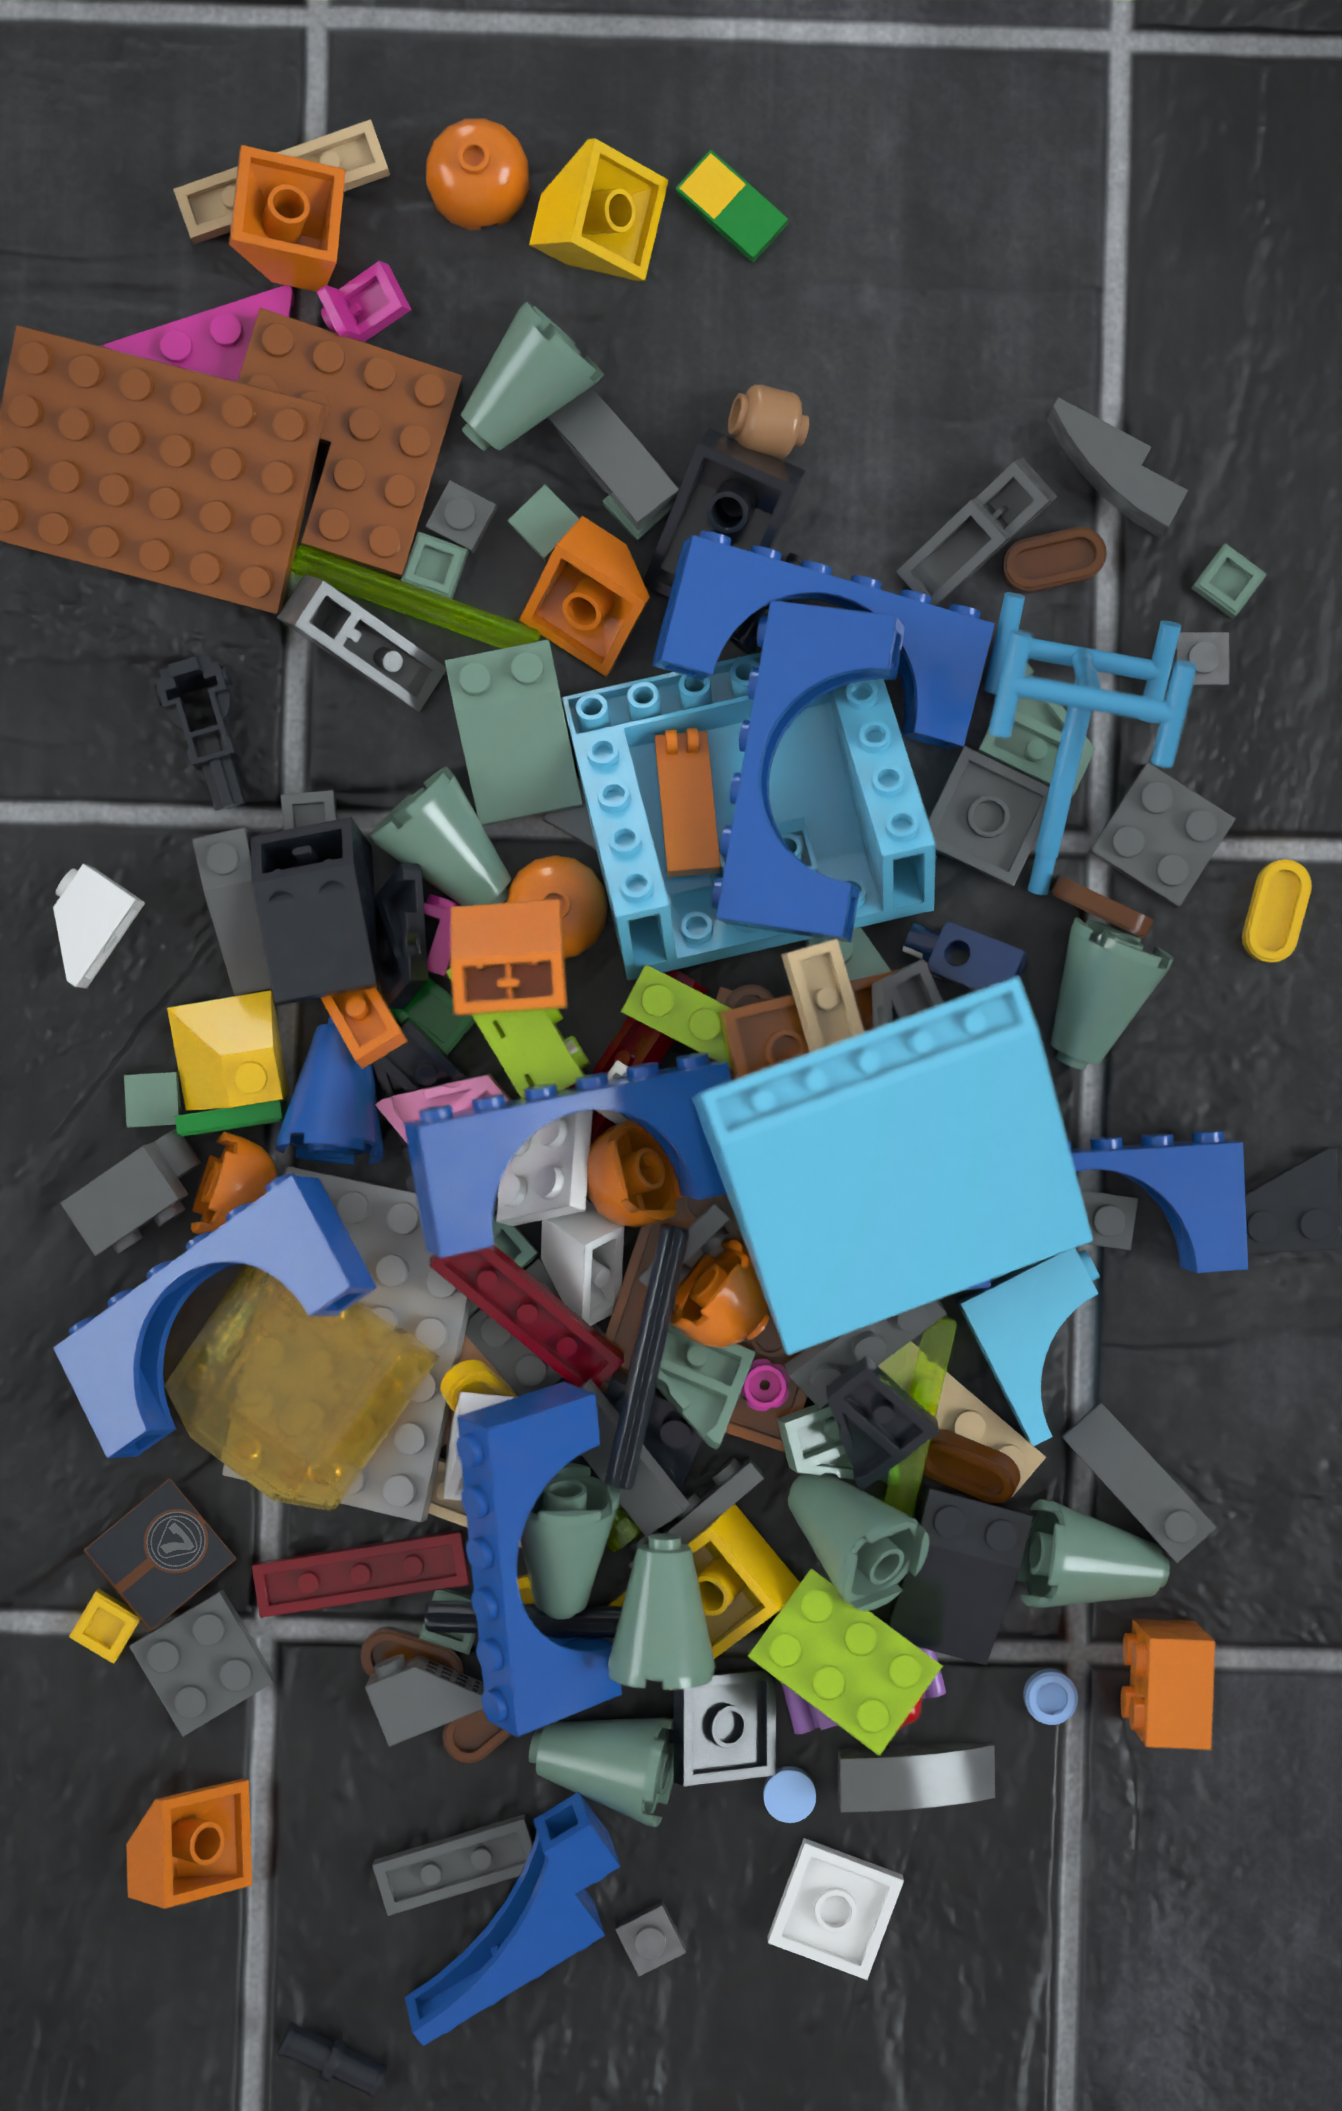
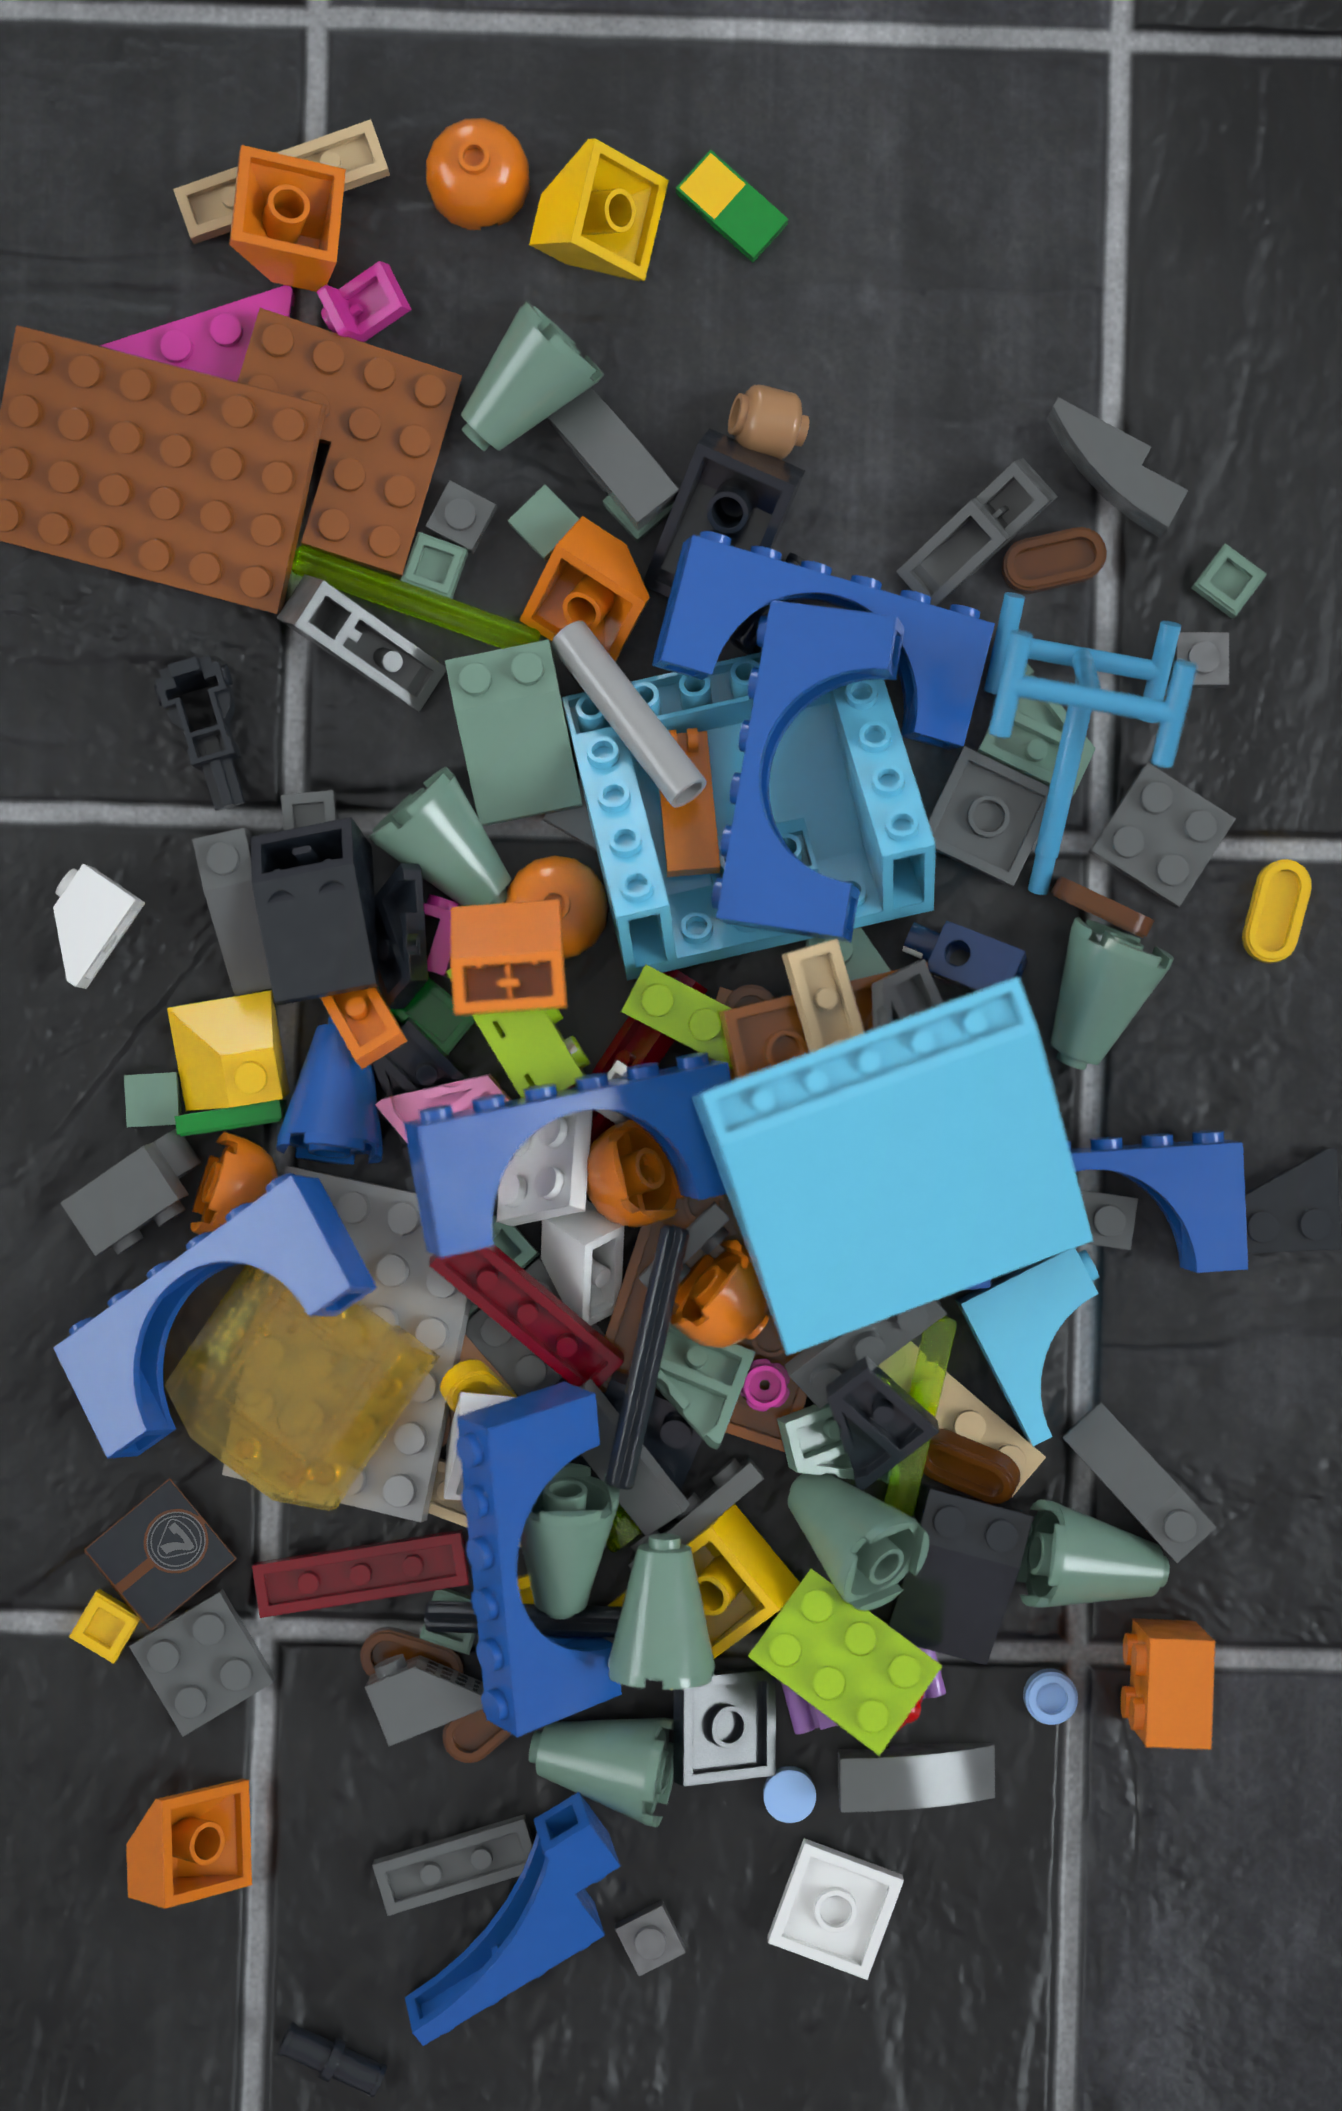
(628, 714): none -> light grey piece

